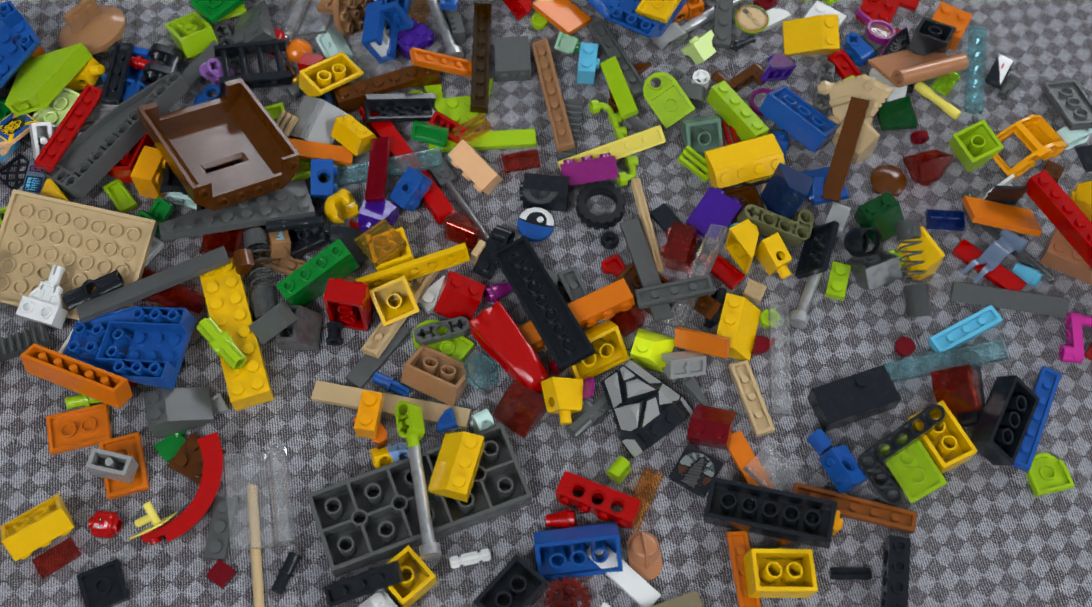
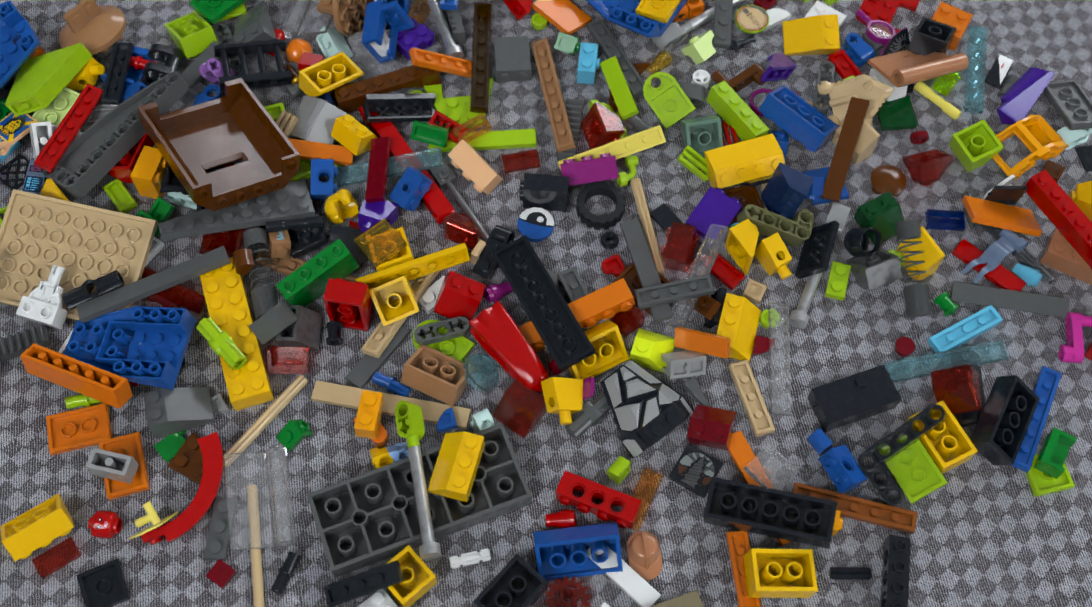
(268, 416): none -> tan axle
(288, 359): none -> clear red panel
(293, 433): none -> green bracket
(601, 126): none -> clear red slope
(660, 62): none -> clear yellow cone
(946, 304): none -> green bush
(1023, 95): none -> wedge
(1054, 452): none -> green panel

